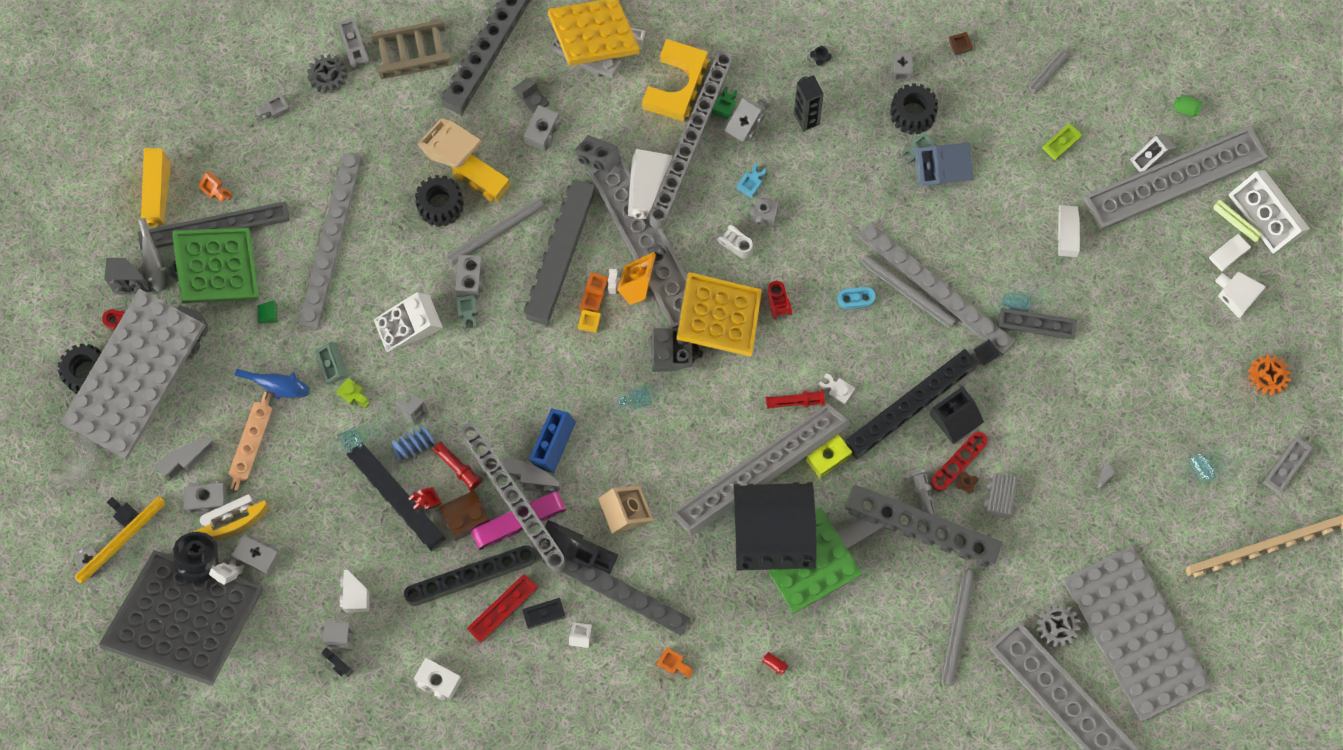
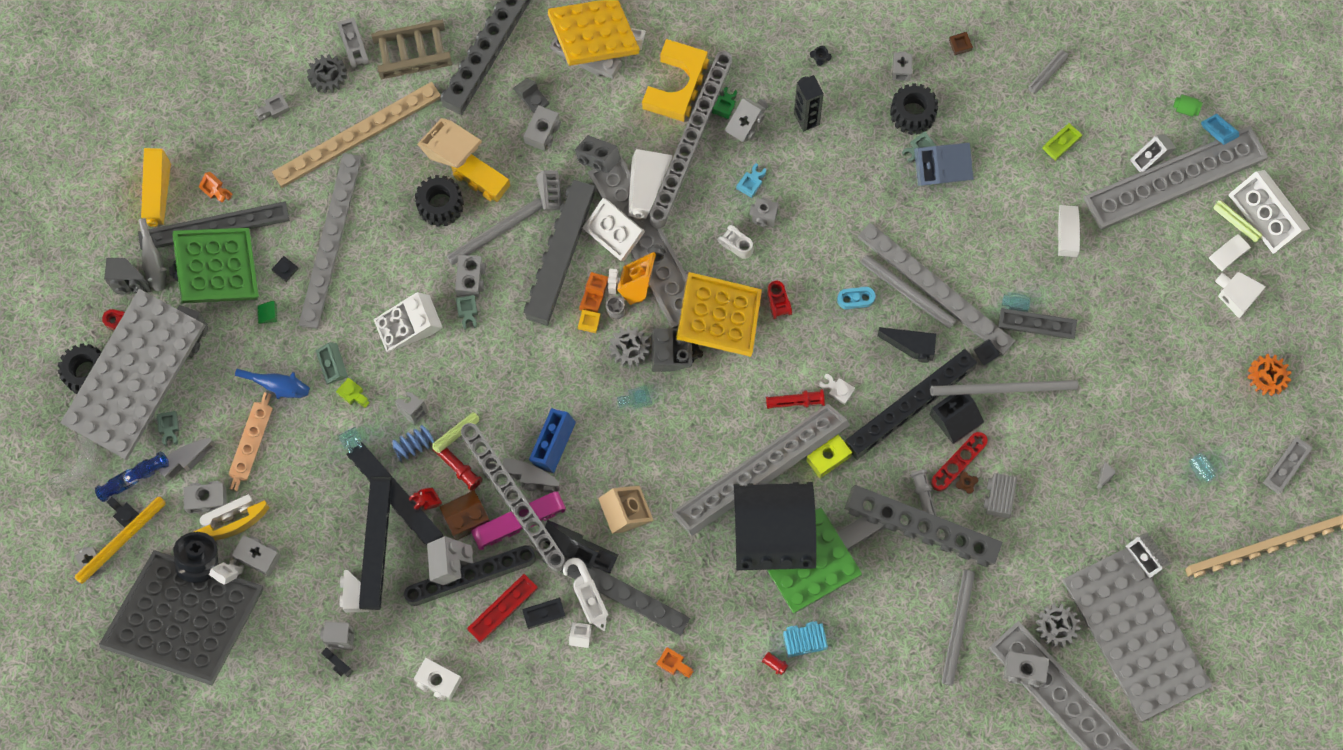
(141, 471): none -> clear blue piece
(167, 425): none -> sand green plate
(284, 269): none -> black plate
(356, 134): none -> tan plate
(375, 543): none -> black beam
(446, 559): none -> light grey brick
(454, 433): none -> yellowish green axle
(549, 178): none -> light grey slope
(588, 594): none -> white plate
(613, 229): none -> white plate
(615, 303): none -> light grey wheel
(621, 343): none -> light grey gear
(805, 639): none -> medium azure brick
(913, 343): none -> black slope
(1004, 387): none -> light grey piece
(1037, 665): none -> light grey brick
(1148, 555): none -> light grey brick
(1220, 129): none -> dark azure plate

